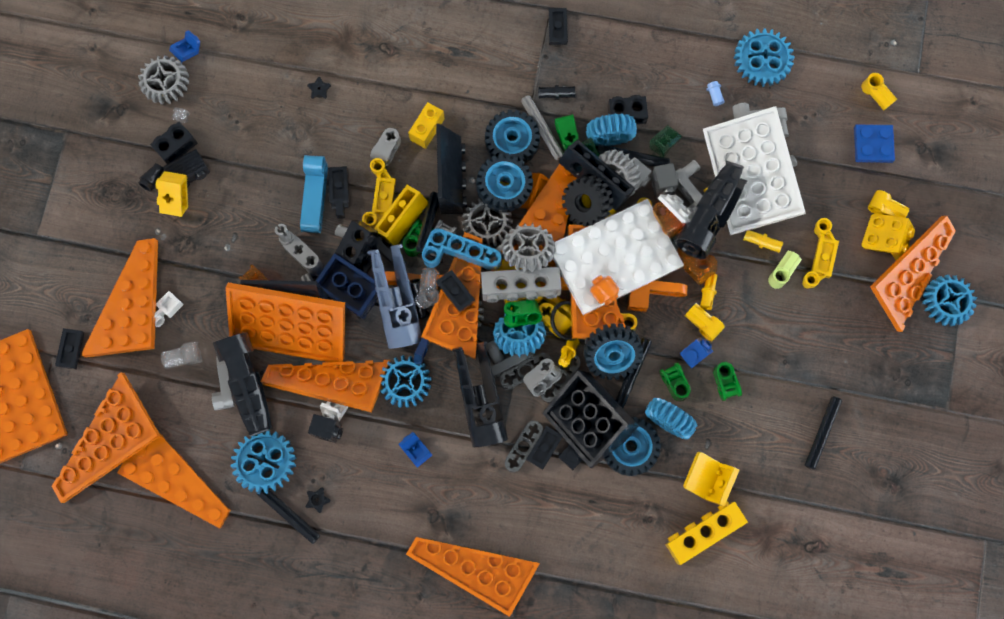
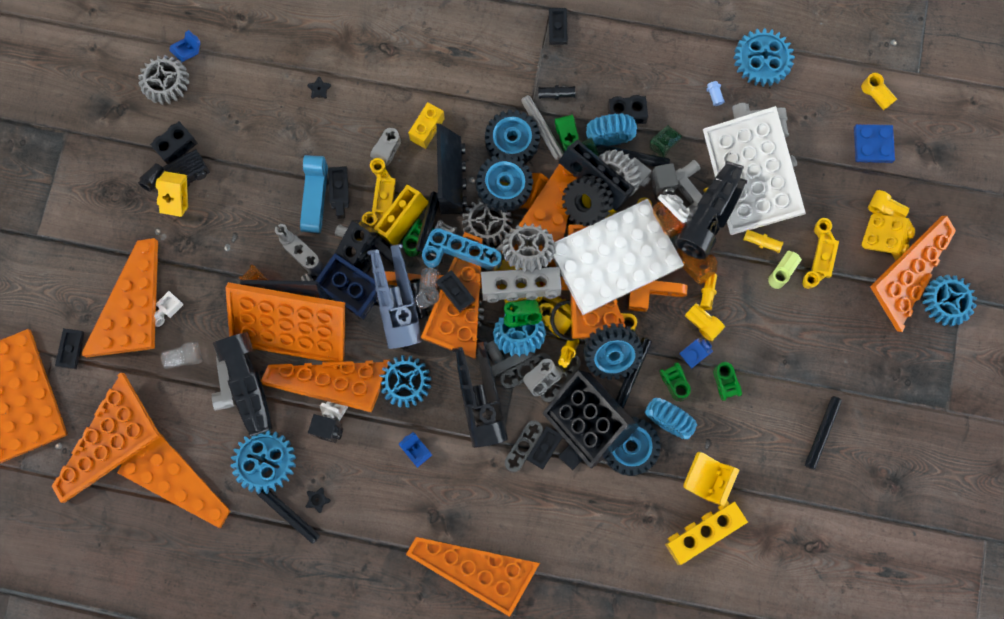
(180, 115): clear bush -> none
(421, 351): dark blue tile -> none
(604, 289): orange head -> none

